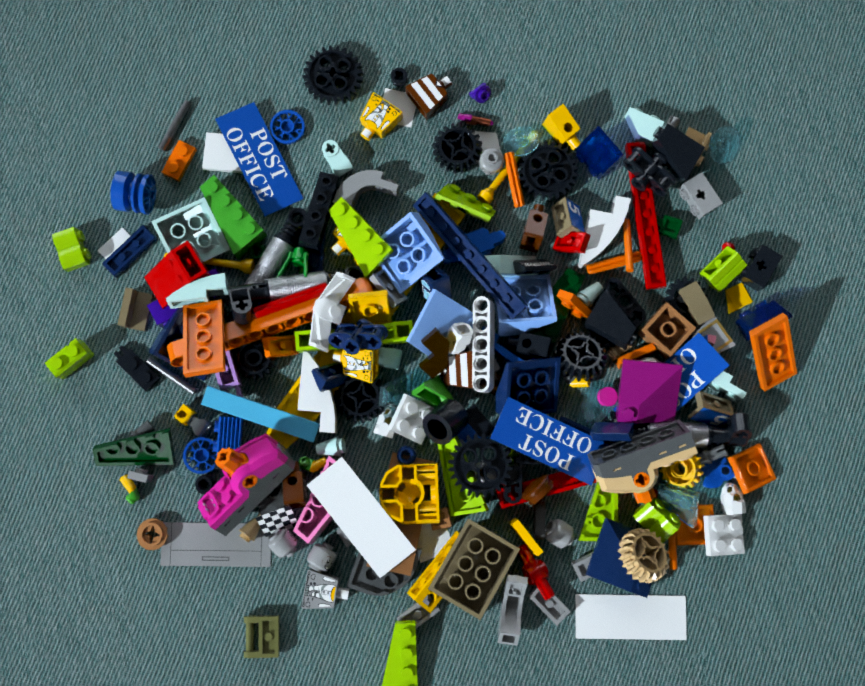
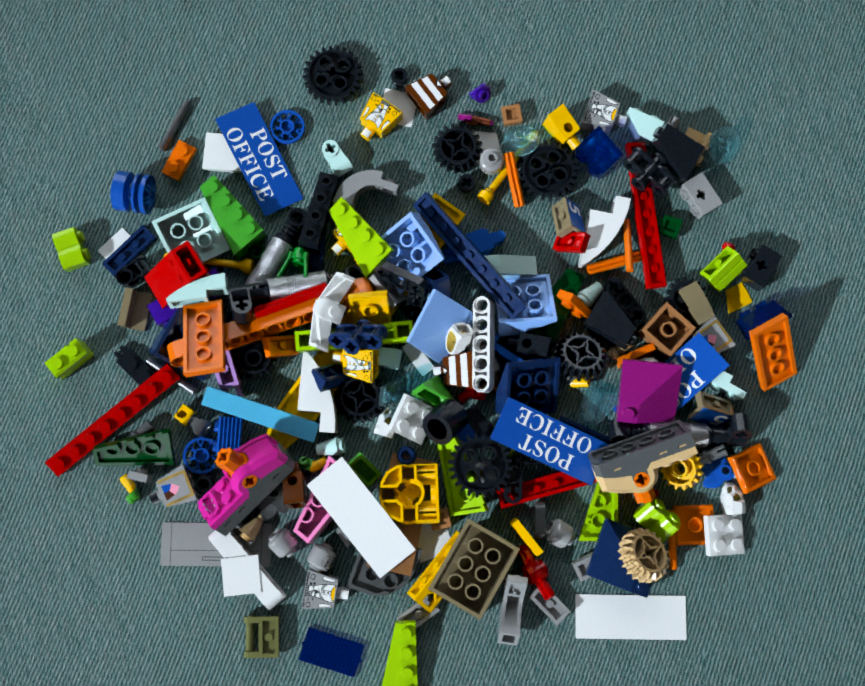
(112, 419): none -> red plate
(135, 270): none -> black piece
(146, 540): medium nougat gear -> none
(175, 488): none -> light grey torso
(232, 546): none -> white beam
(241, 575): none -> white sticker
(277, 519): sticker -> none
(331, 652): none -> clear blue piece
(364, 469): none -> bright green slope
(391, 273): none -> black beam
(418, 358): none -> sticker
(438, 359): dark brown tile -> none
(459, 199): lime wing -> none
(466, 177): none -> black bush
(471, 393): none -> red arm
(511, 115): none -> medium nougat plate
(533, 266): black slope -> none
(534, 229): reddish brown torso -> none
(537, 490): reddish brown piece -> none
(602, 112): none -> torso
(607, 396): dark pink tile -> none
(612, 431): dark blue slope -> none
(680, 501): clear light blue wing -> none

